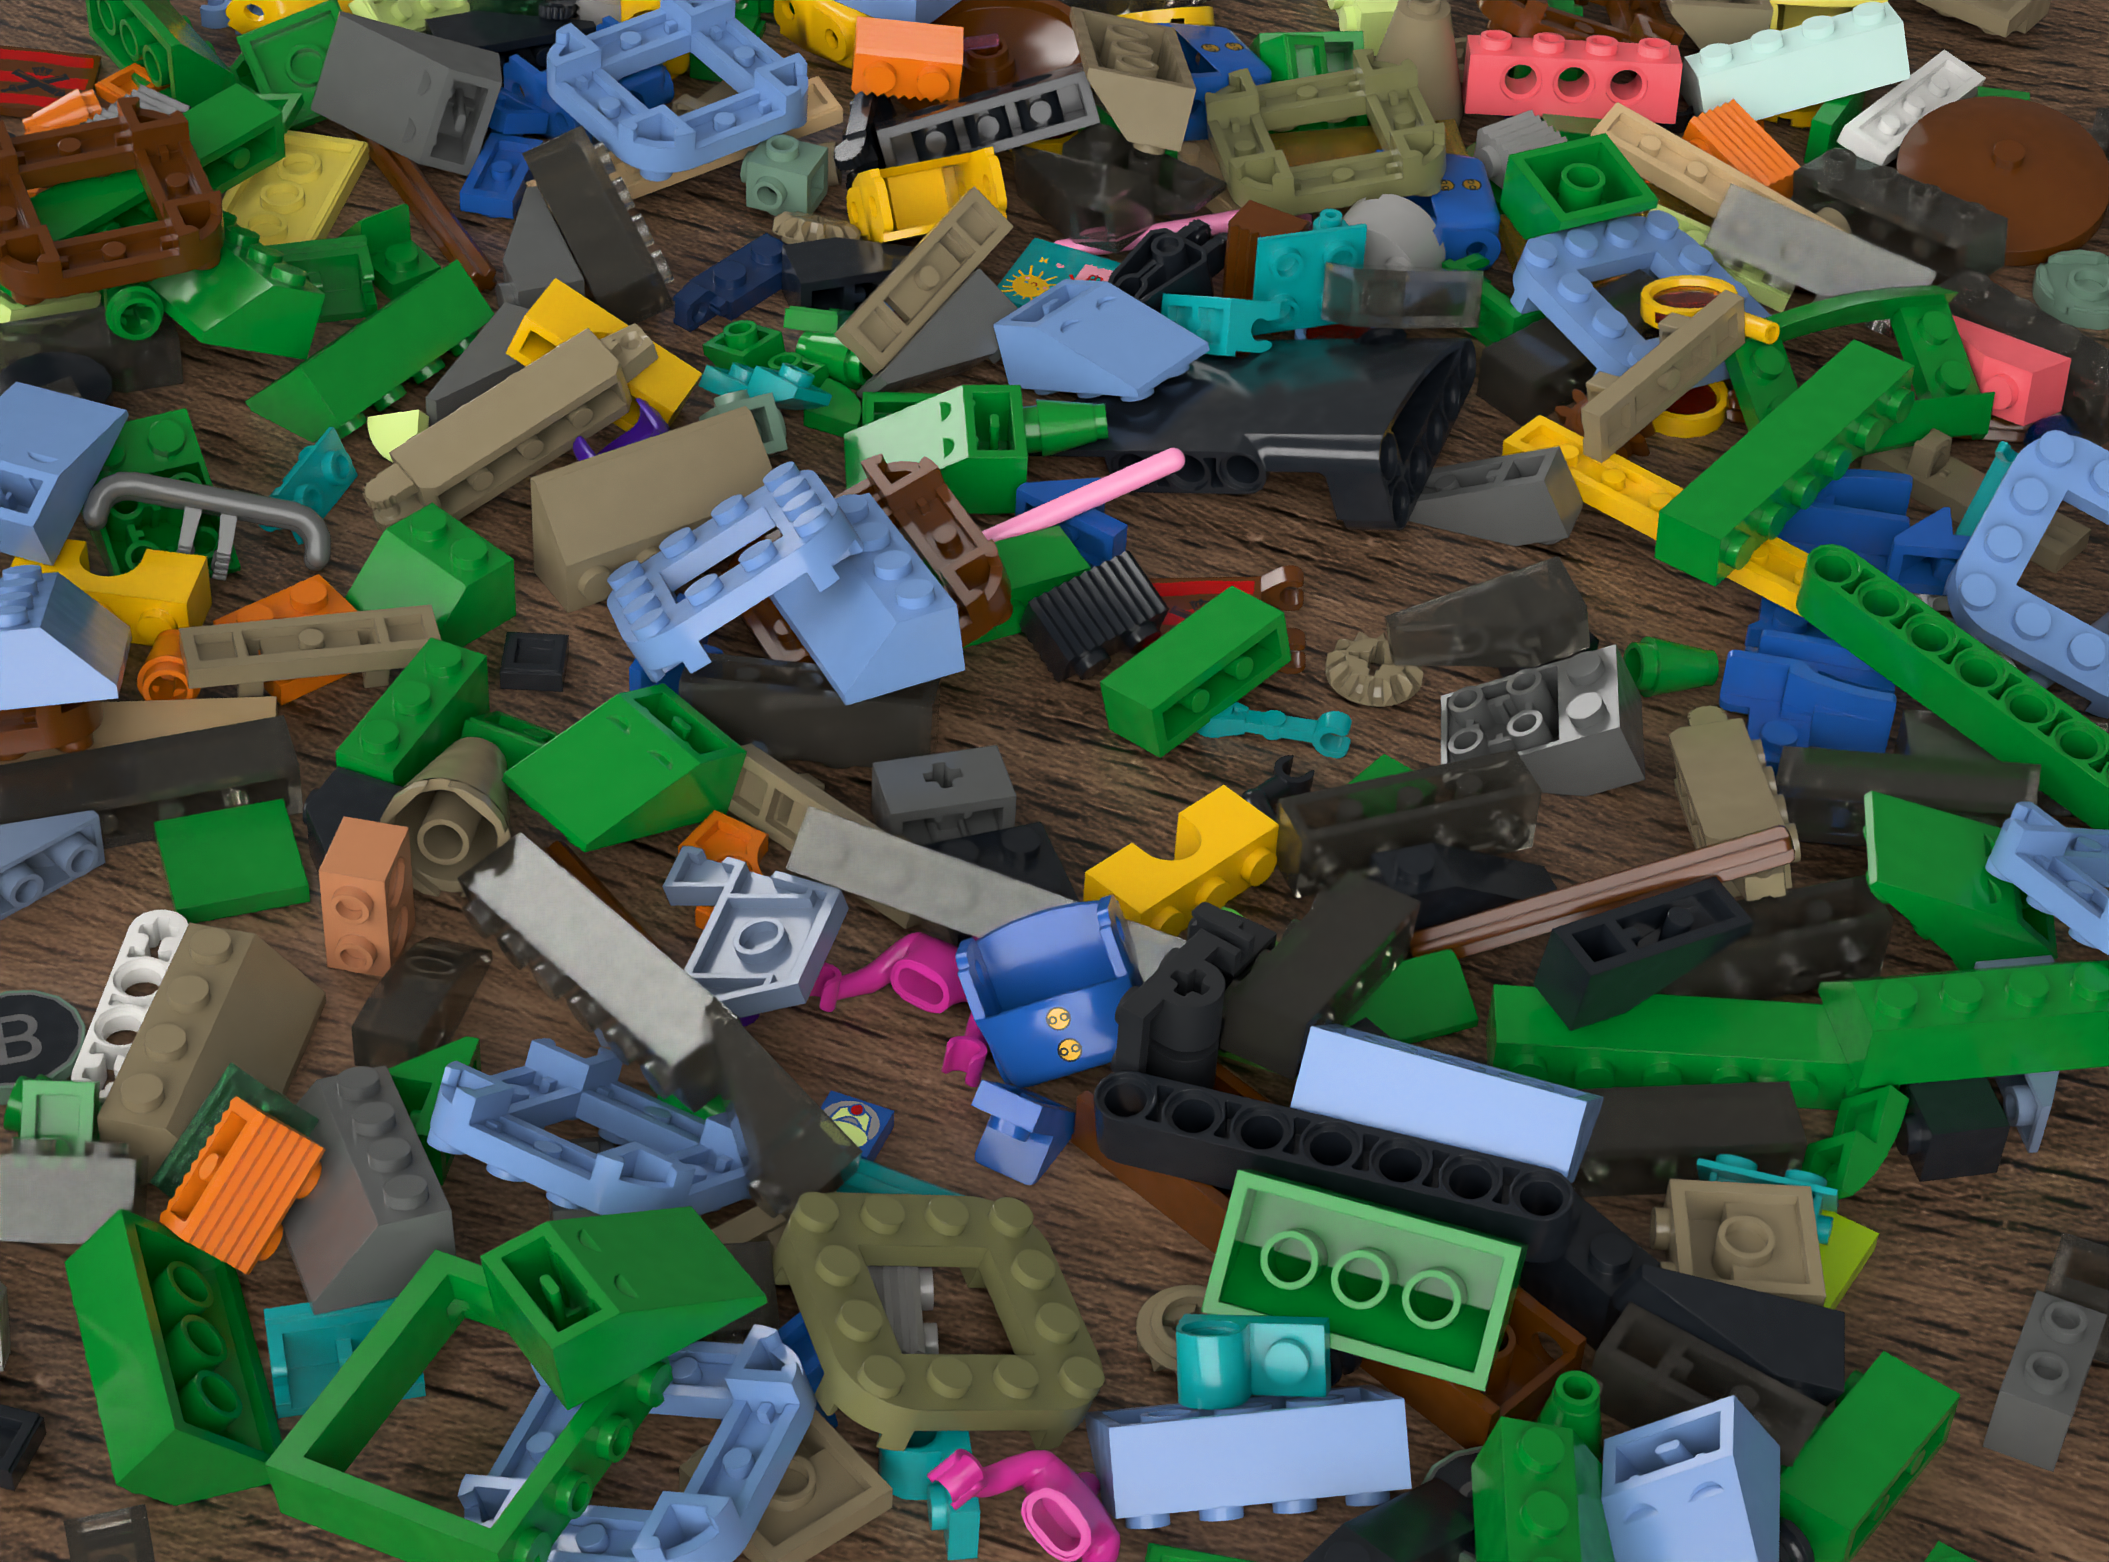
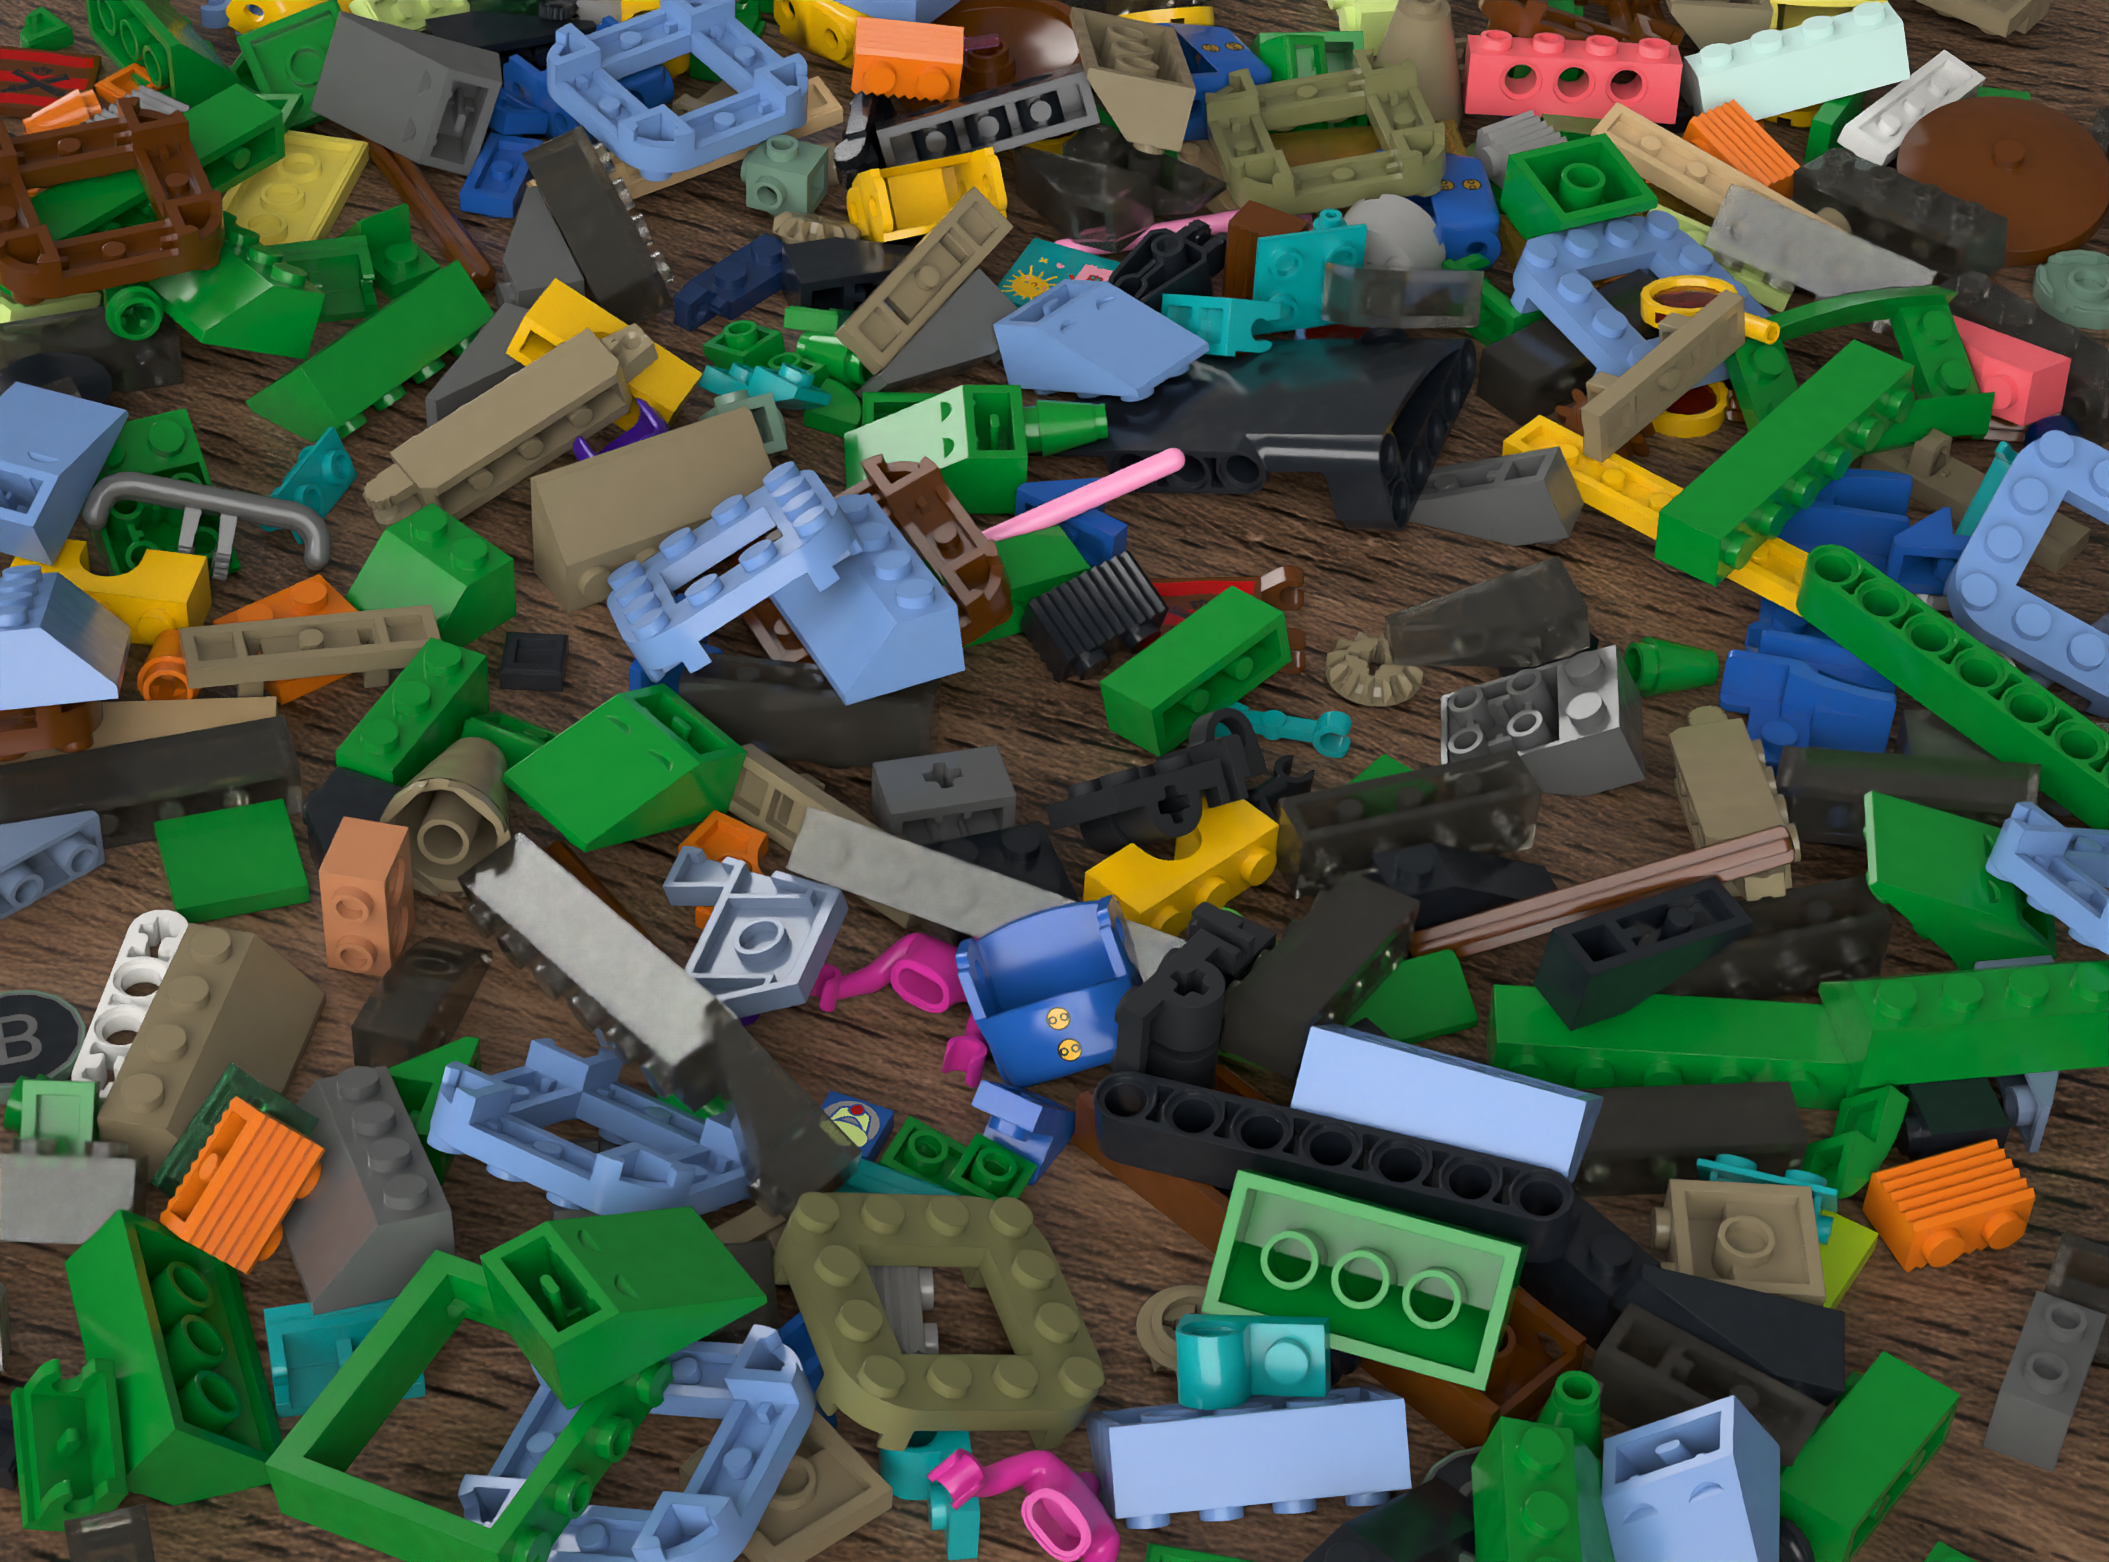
(45, 31): none -> green tile
(68, 1445): none -> green hinge
(394, 429): yellowish green tile -> none
(976, 1170): none -> green slope
(1164, 797): none -> black plate
(1949, 1205): none -> orange brick

